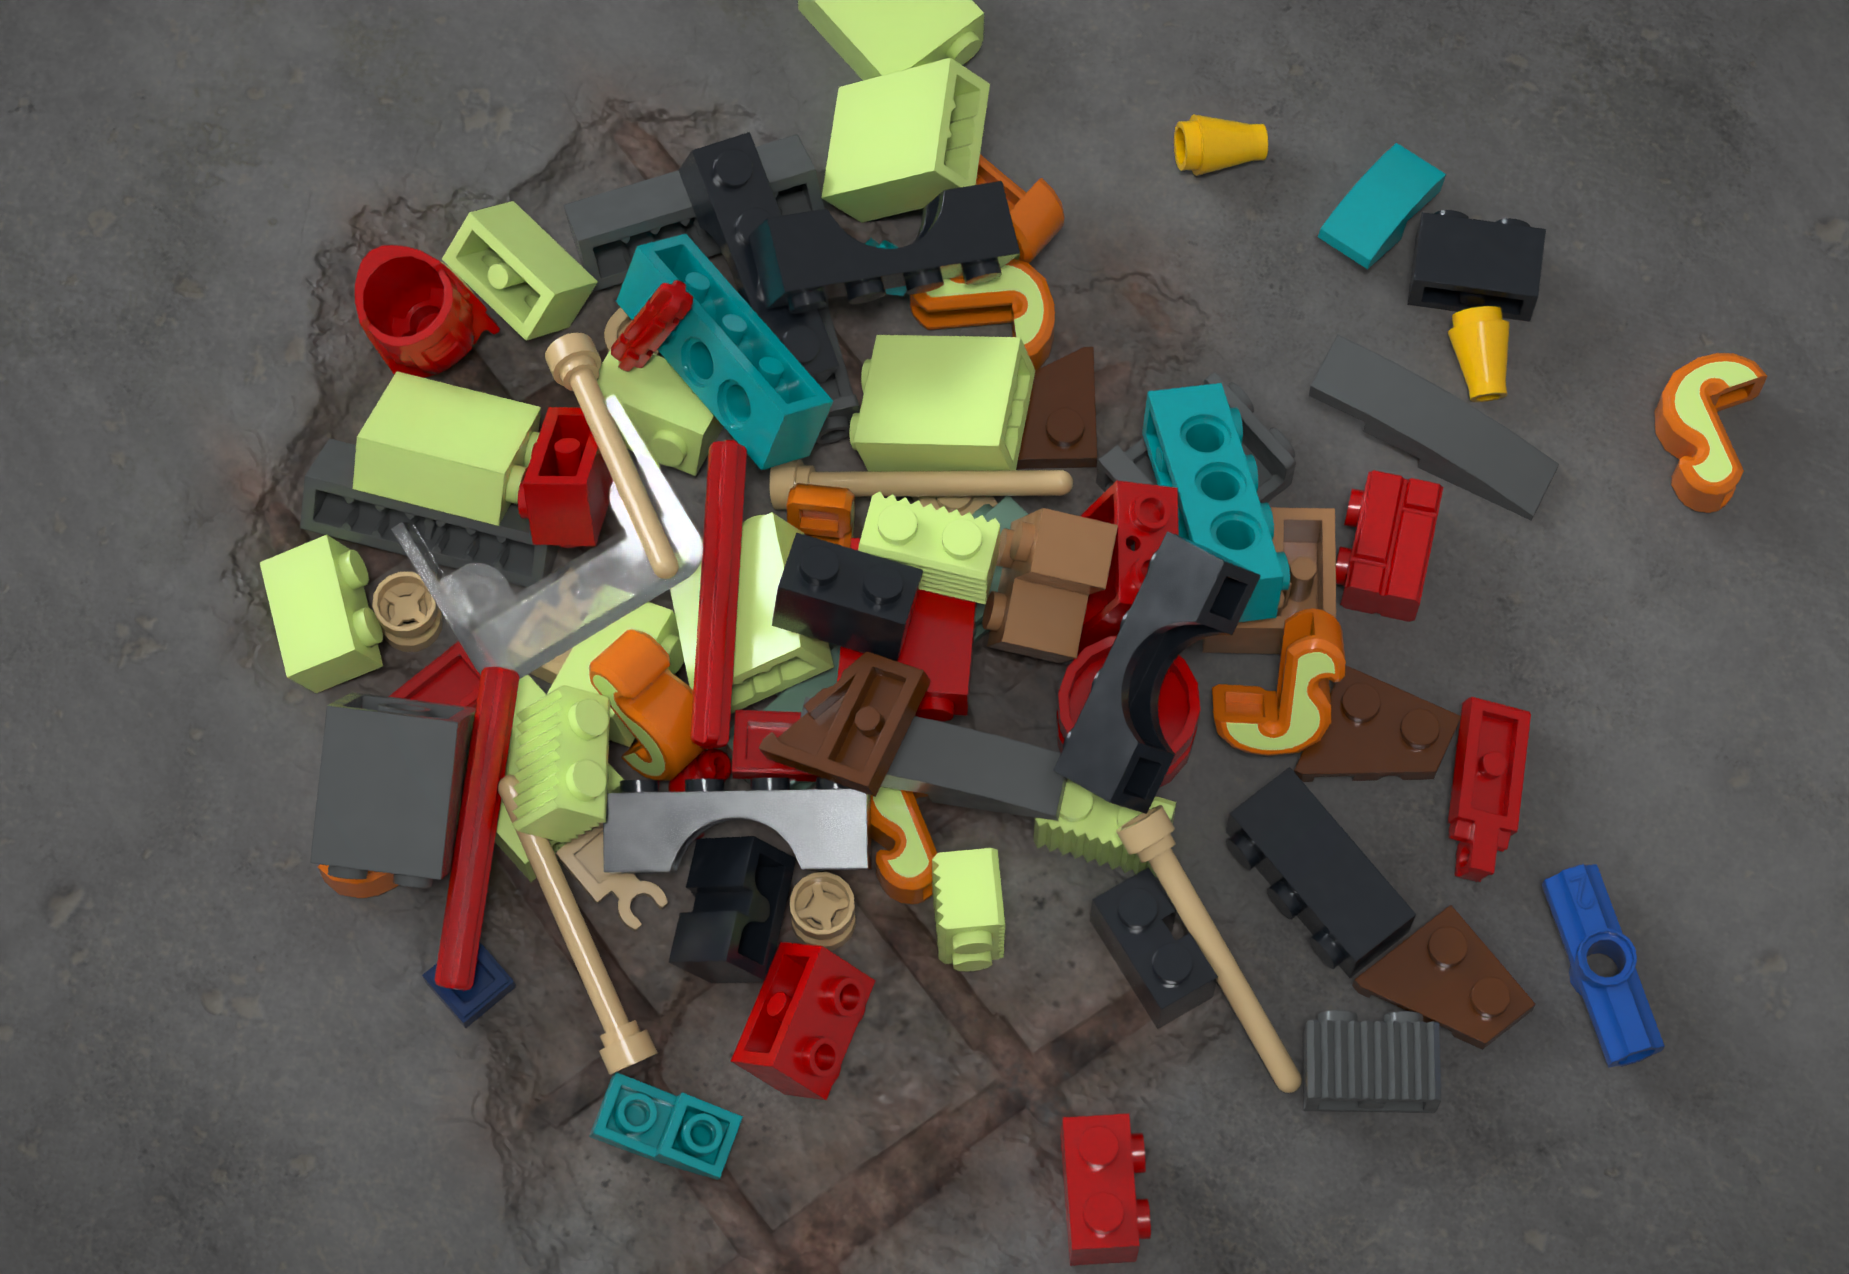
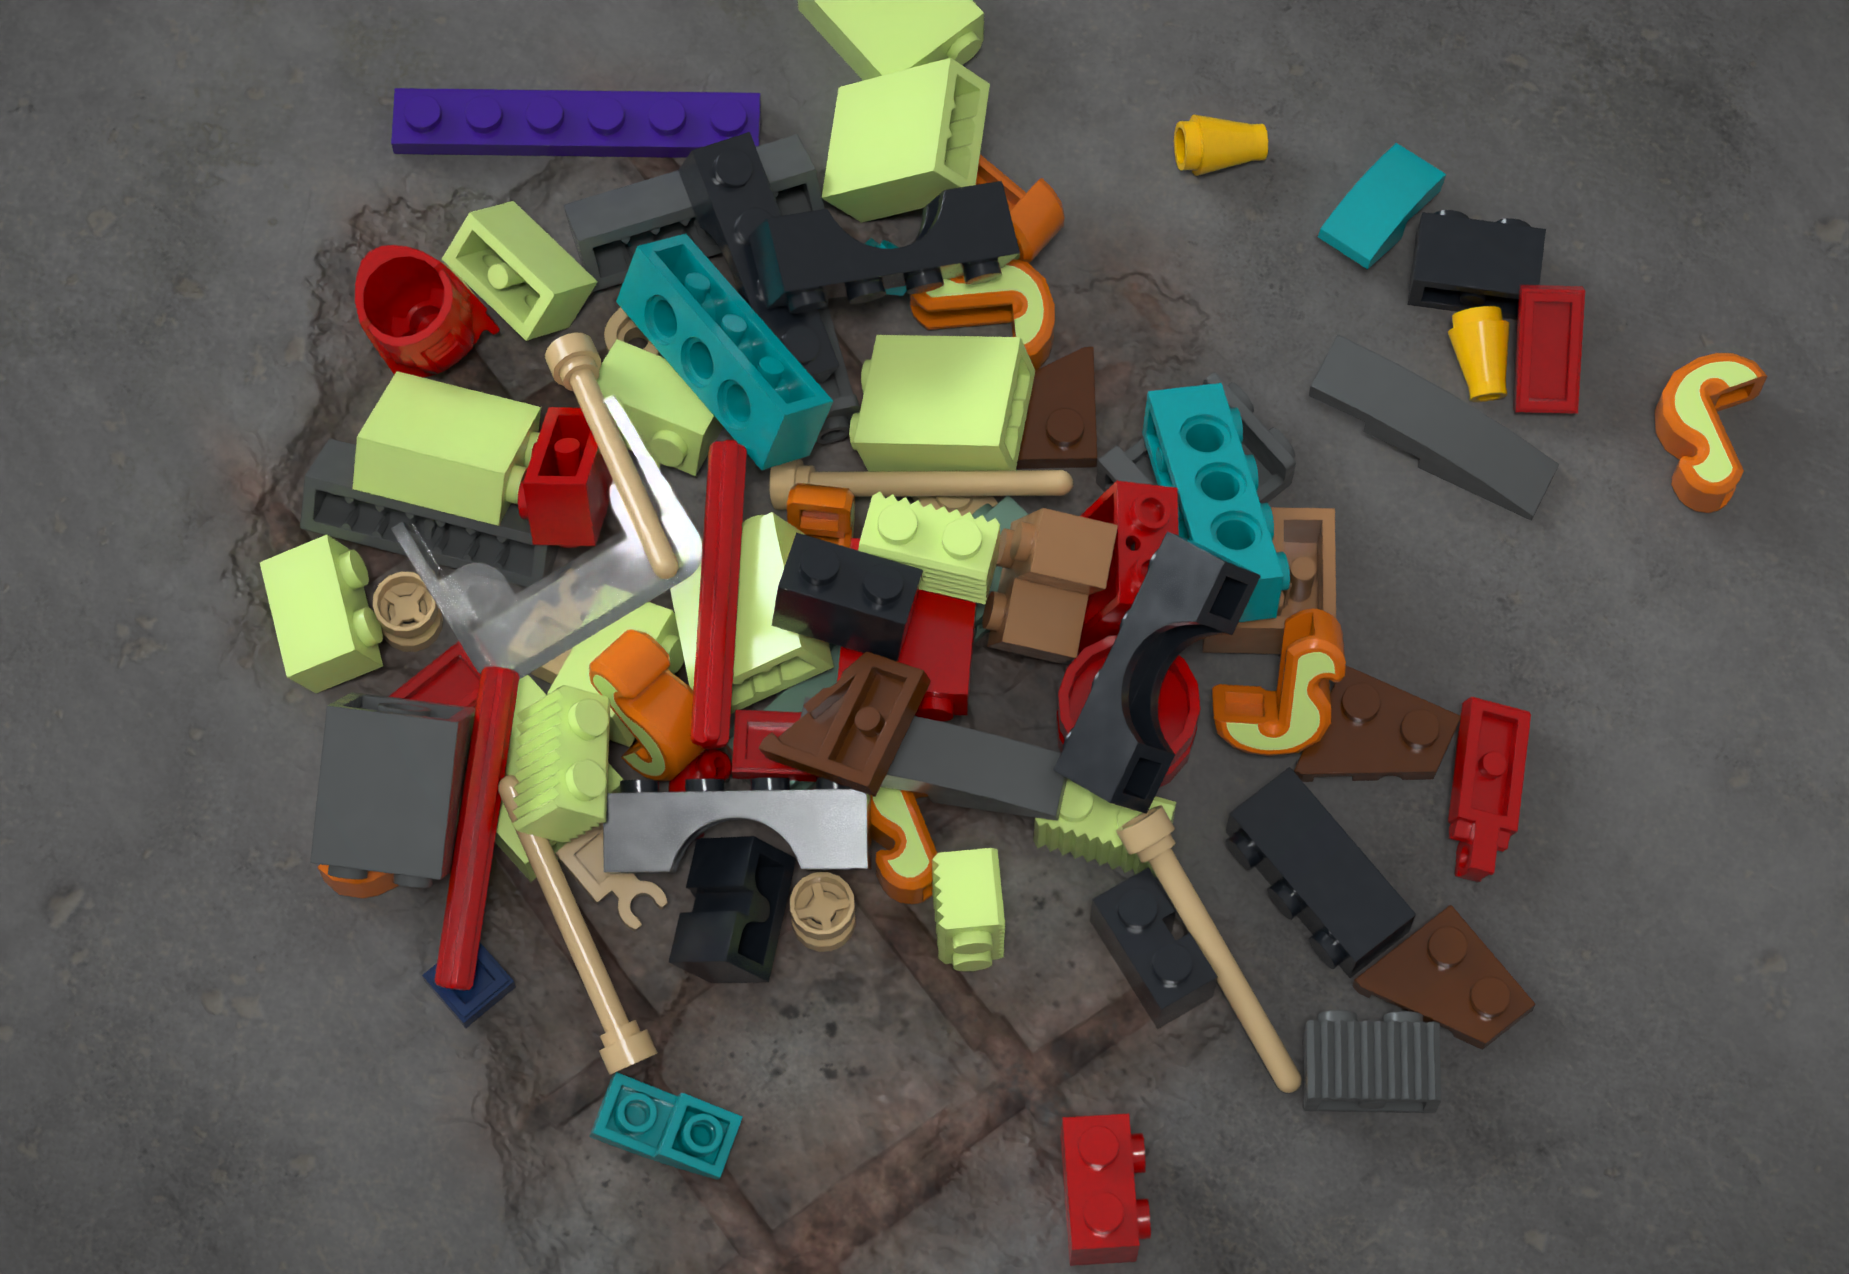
(568, 122): none -> dark purple plate
(652, 325): red axle -> none
(803, 1020): red brick -> none
(1390, 545): red brick -> none
(1549, 349): none -> red tile
(1613, 1003): blue piece -> none

